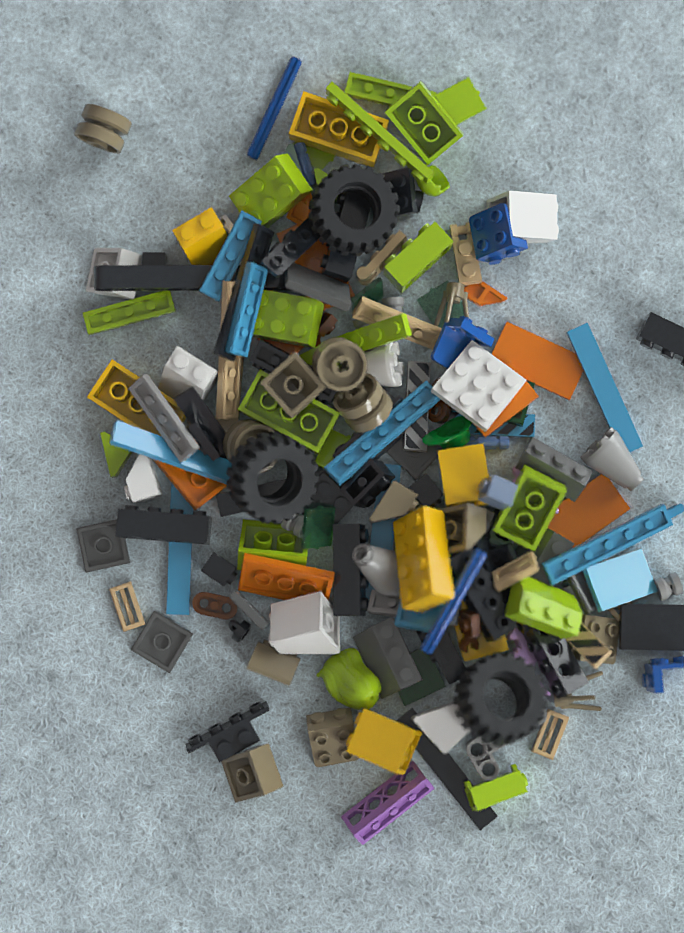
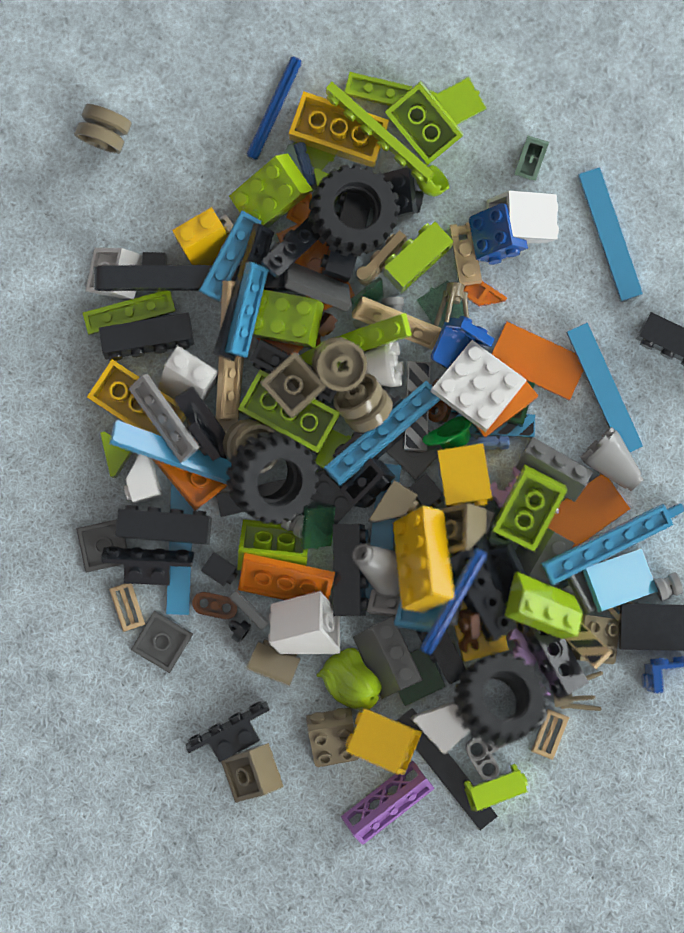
(146, 336): none -> black brick
(147, 565): none -> black bracket
(497, 492): sand blue brick -> none
(515, 571): tan tile -> none
(531, 158): none -> sand green slope
(610, 234): none -> dark azure tile

